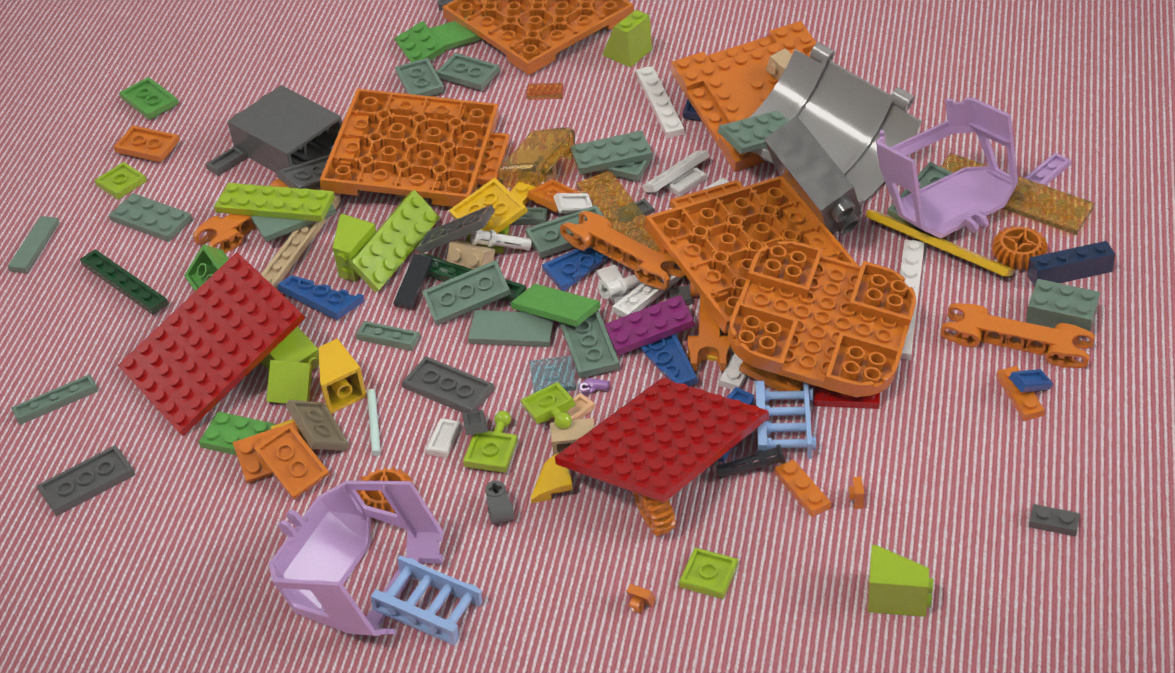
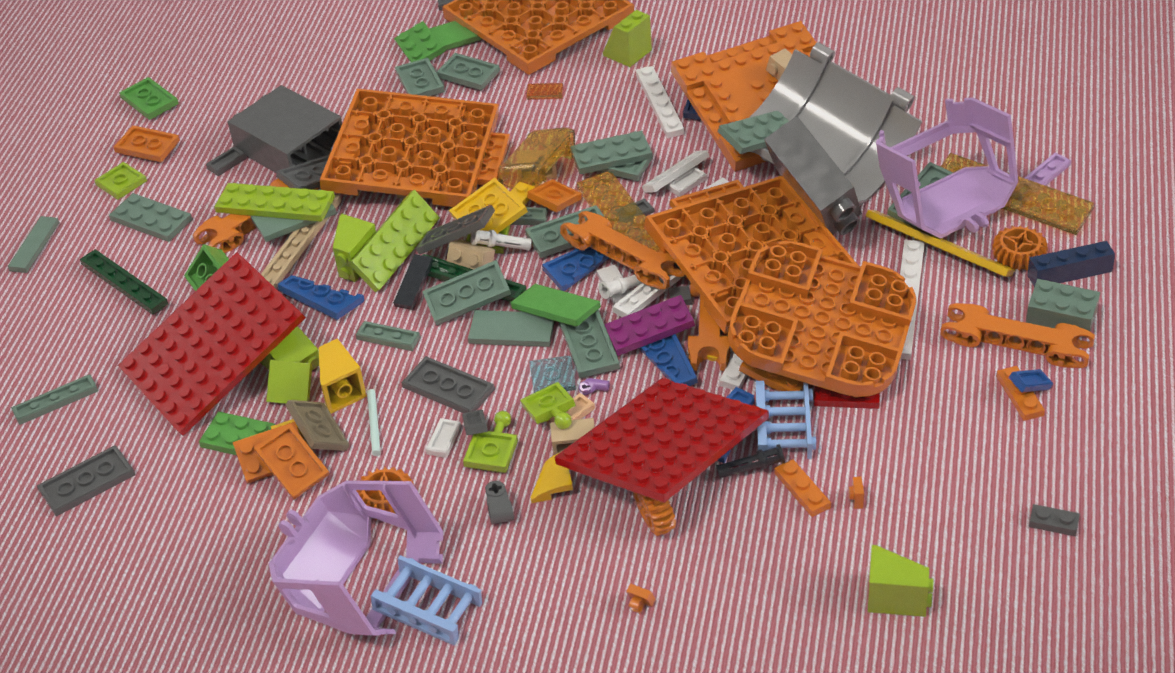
(572, 202): white tile -> none
(708, 573): lime tile -> none

